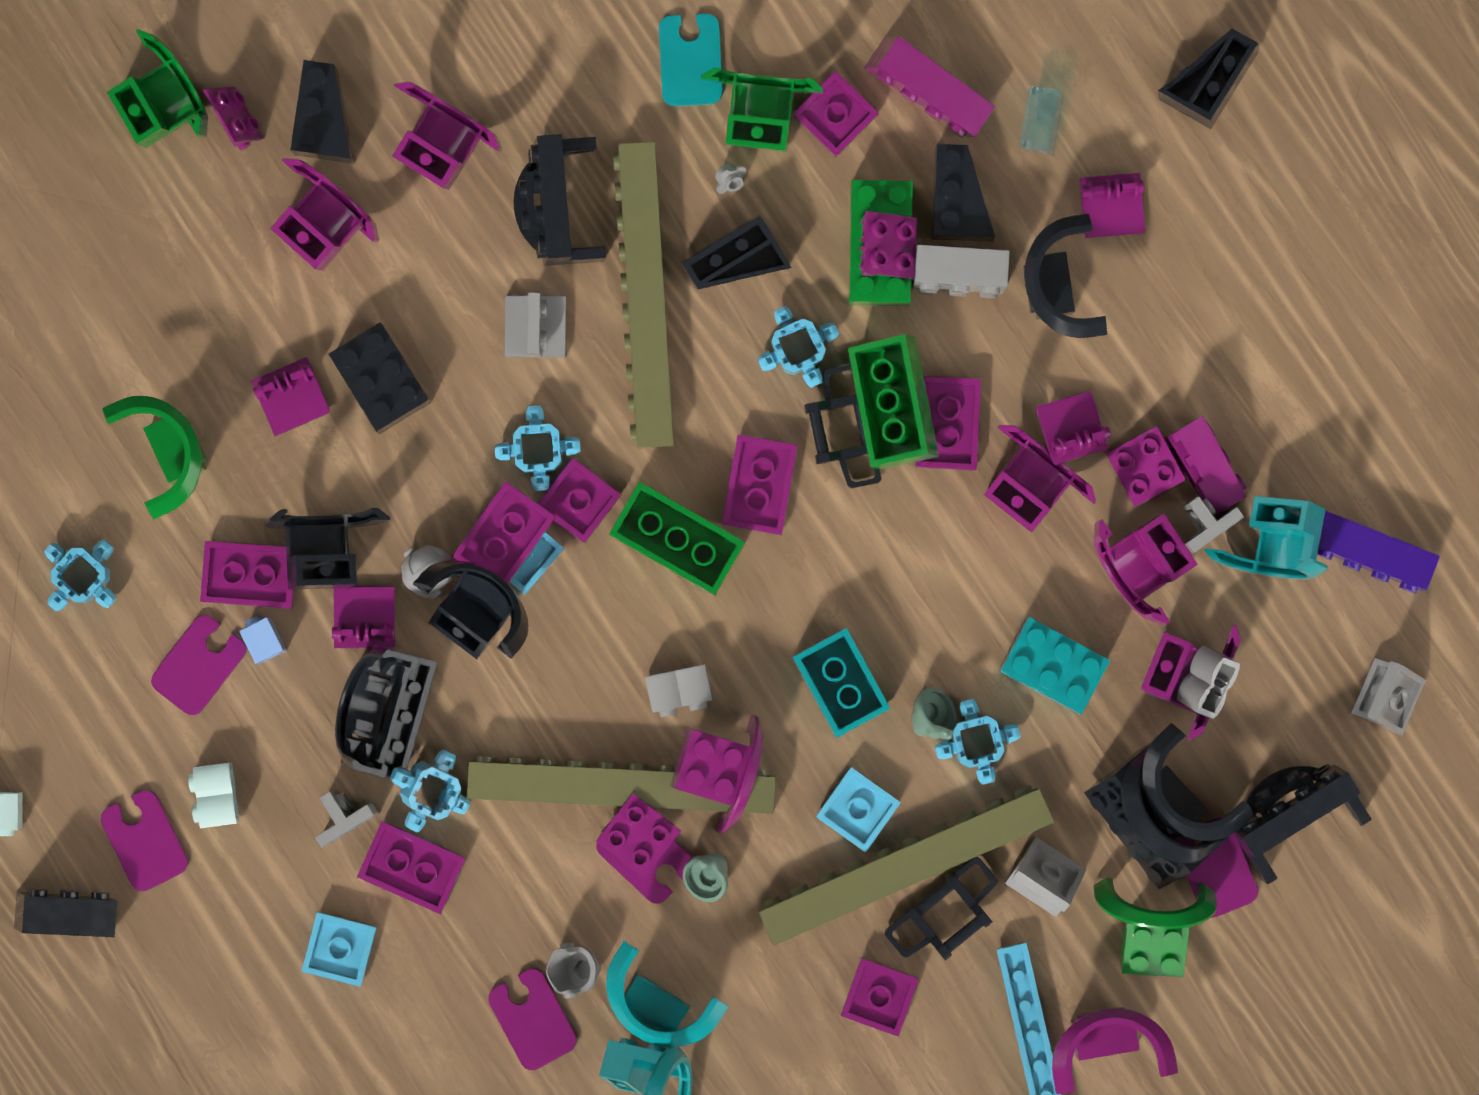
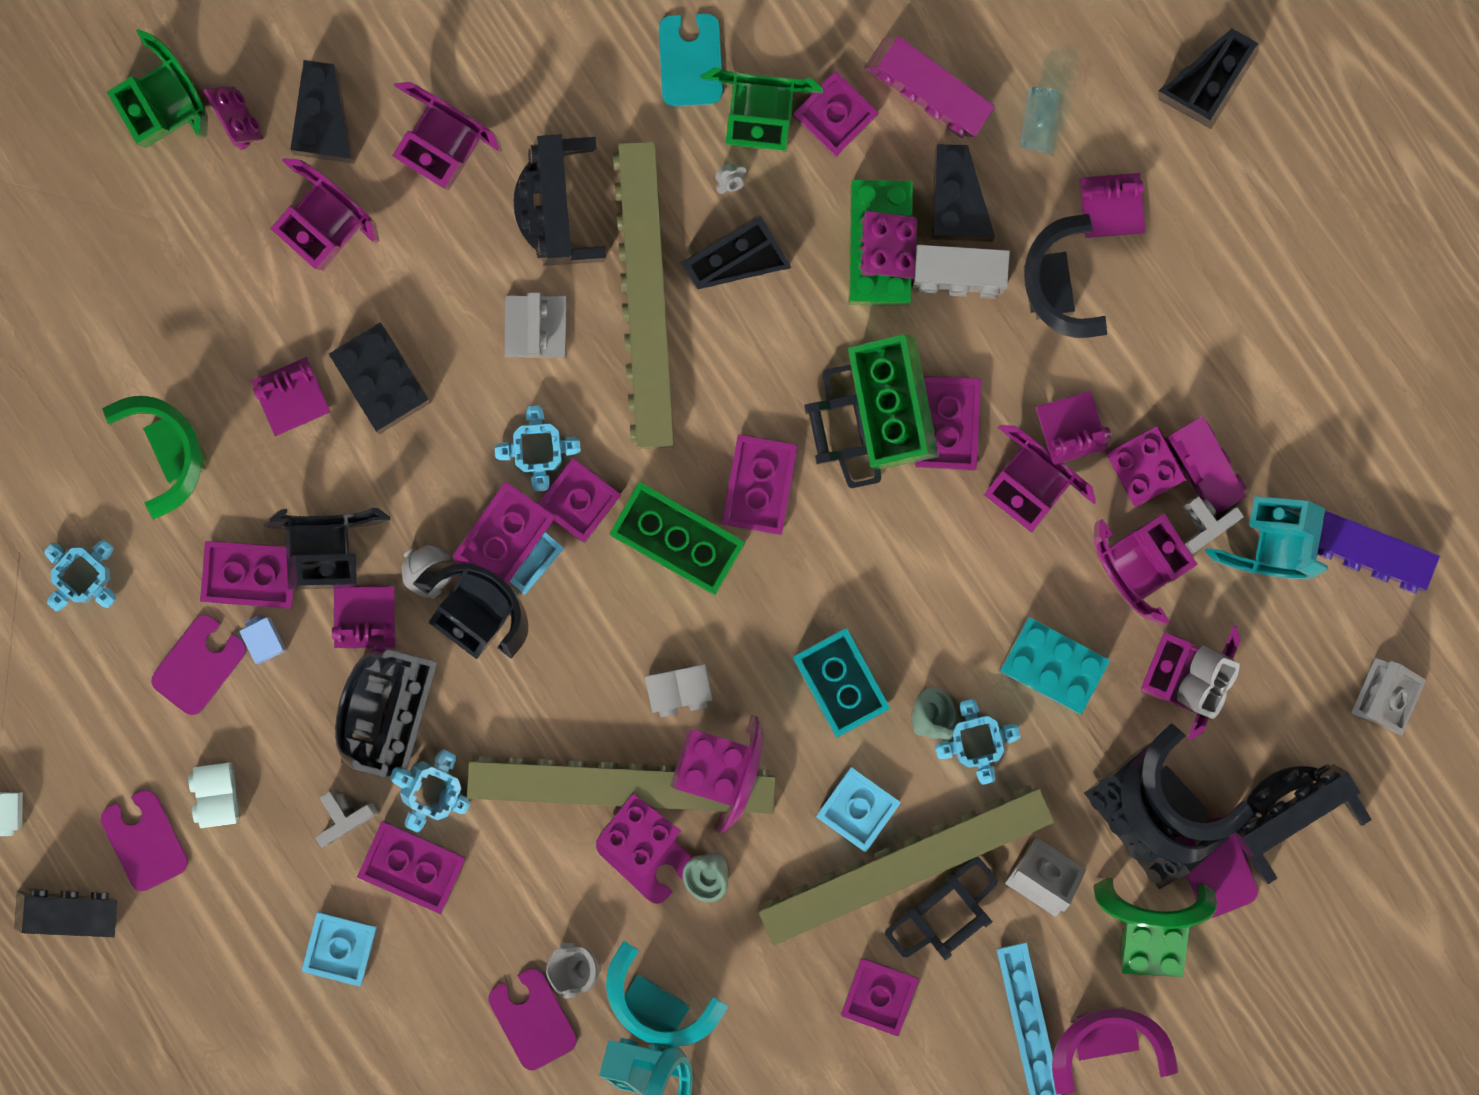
(827, 333): medium azure piece -> none

